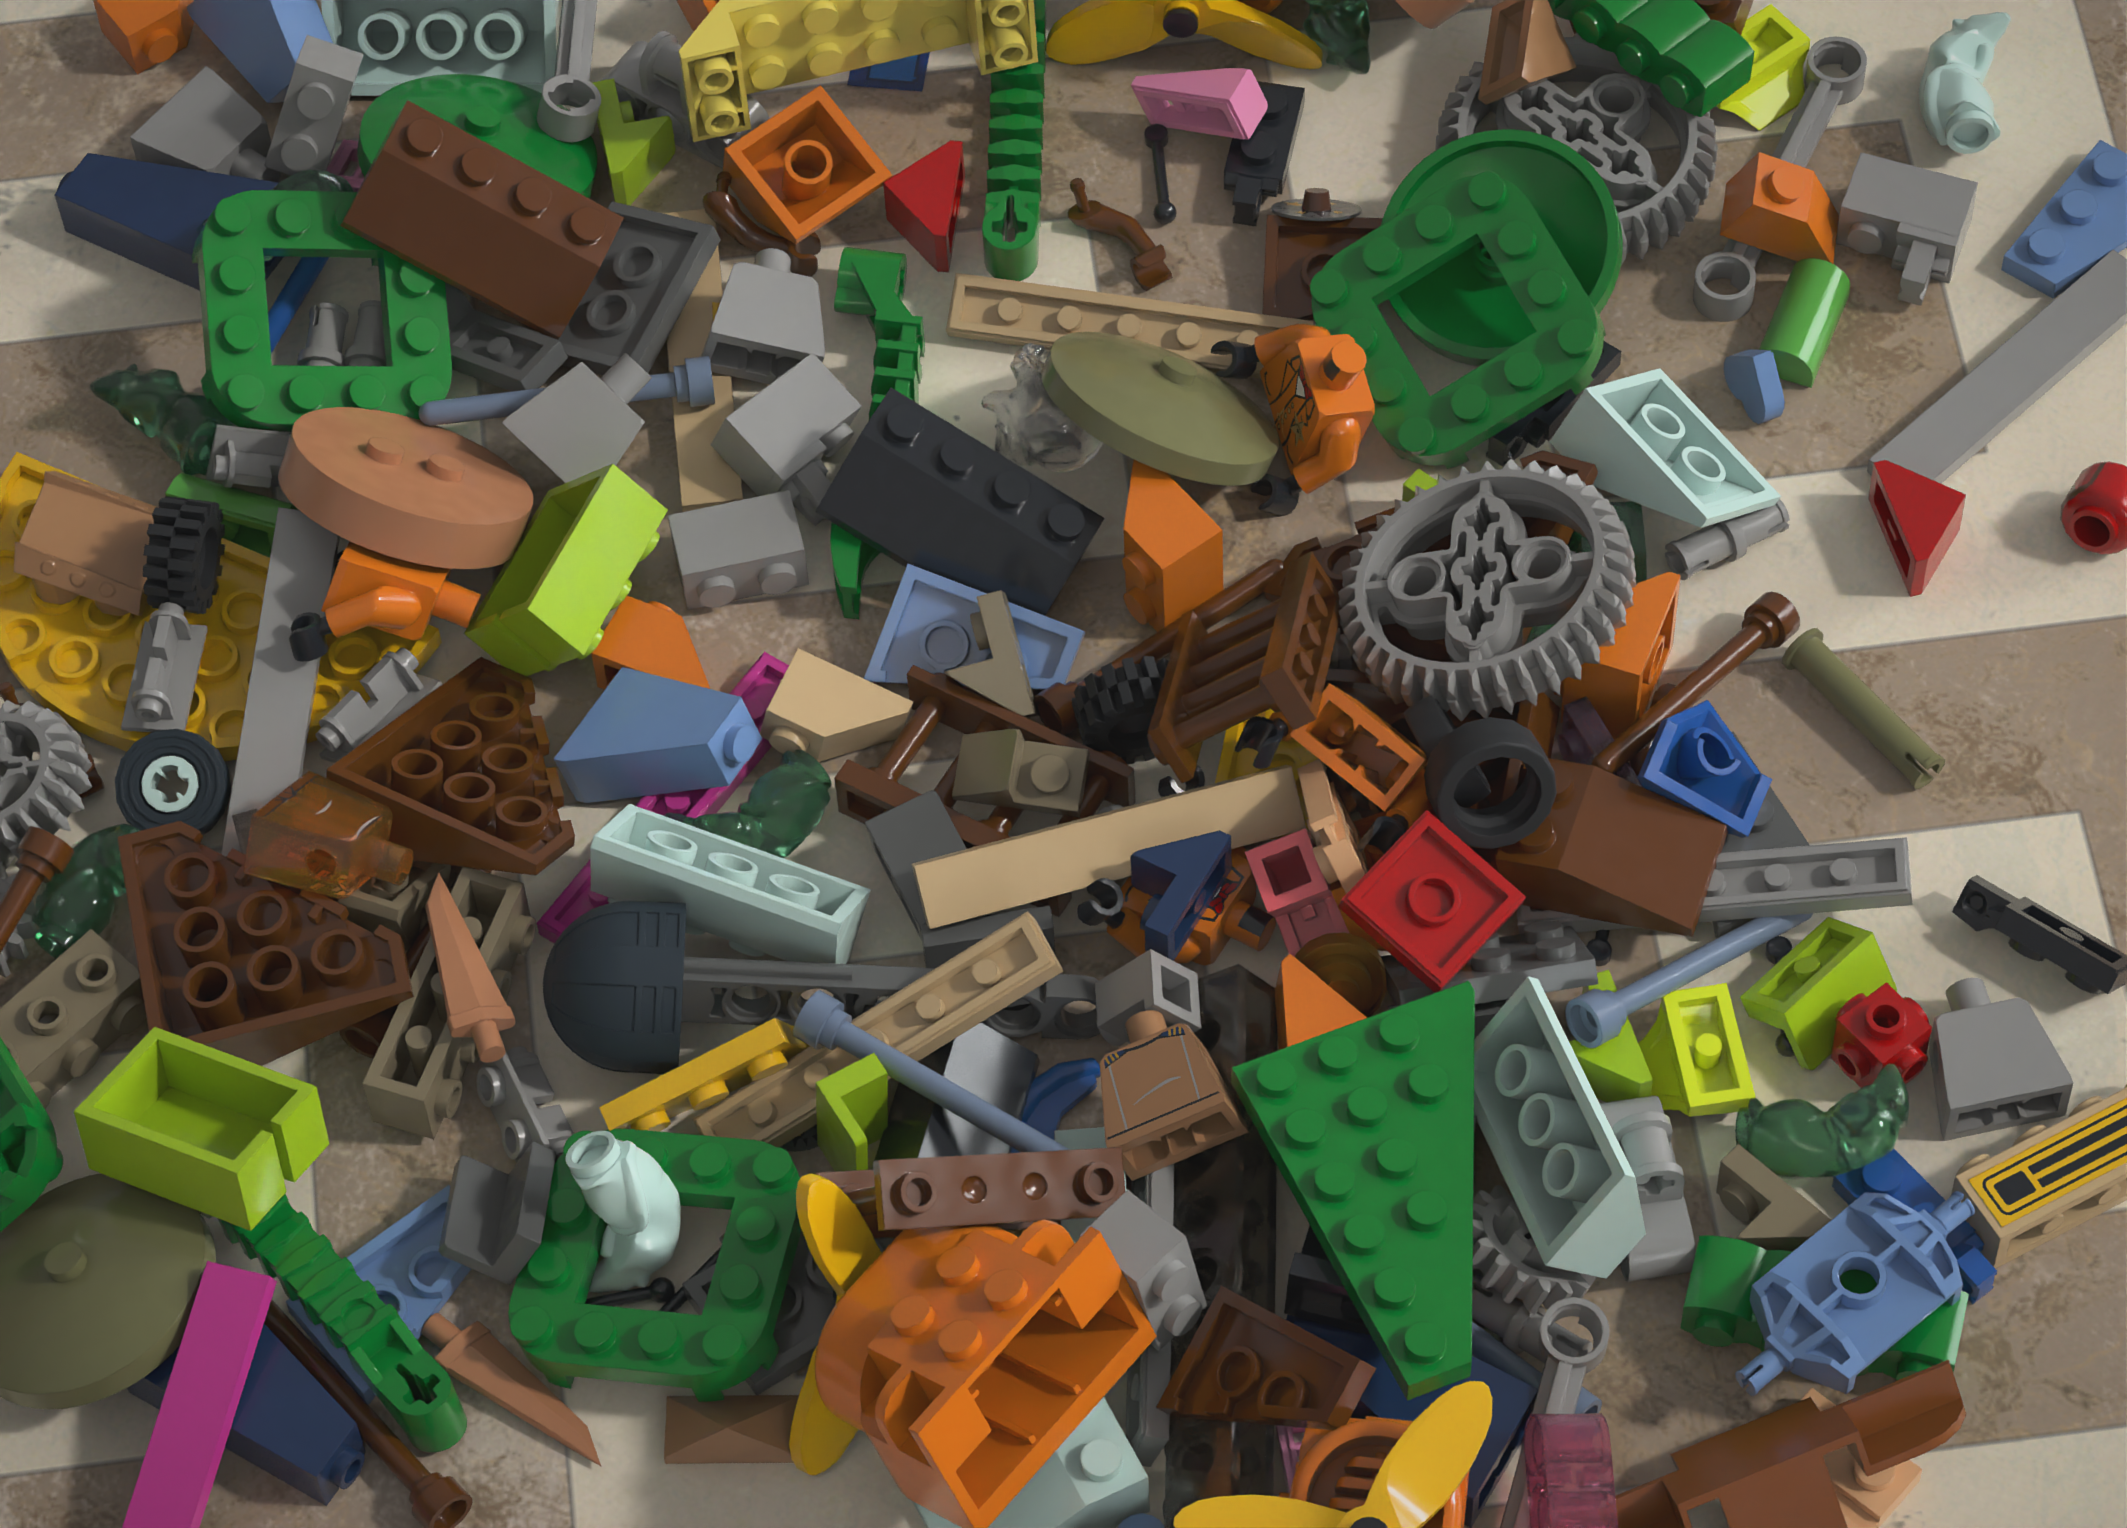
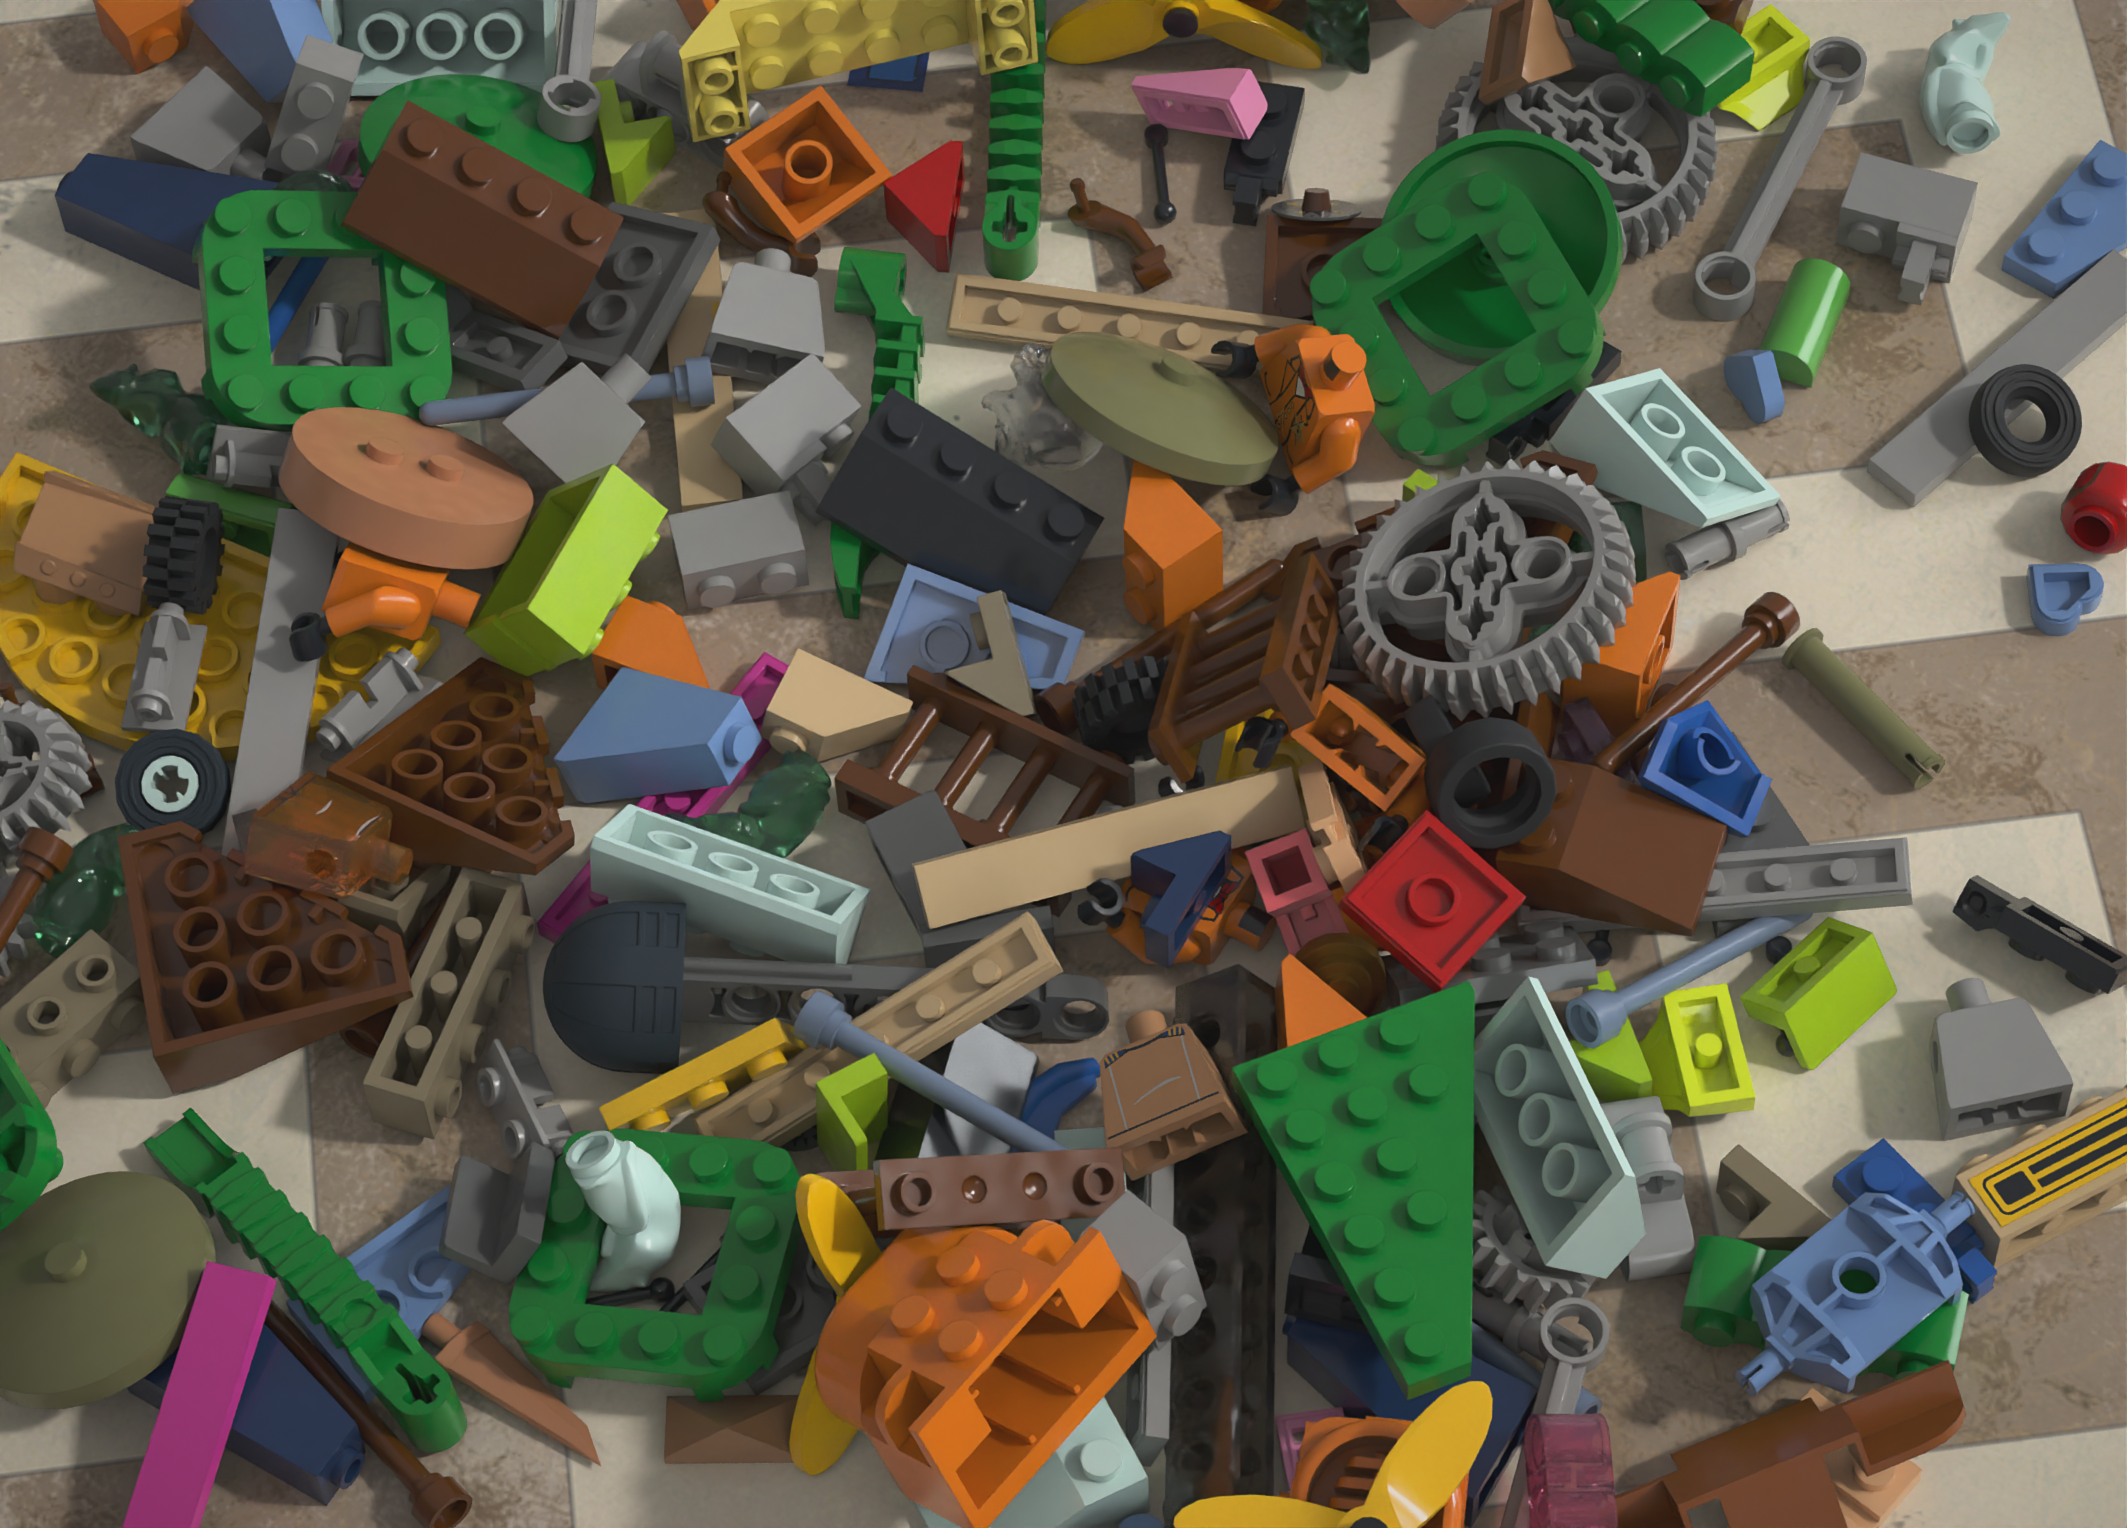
(202, 1128): lime piece -> none
(469, 990): nougat bar -> none
(1020, 774): dark tan slope -> none
(1144, 985): light grey brick -> none
(1263, 1371): reddish brown wing -> none
(1780, 210): orange slope -> none
(1805, 1142): clear green animal -> none
(1878, 1033): red brick -> none
(1916, 520): red slope -> none
(2046, 392): none -> black tyre
(2062, 595): none -> medium blue tile

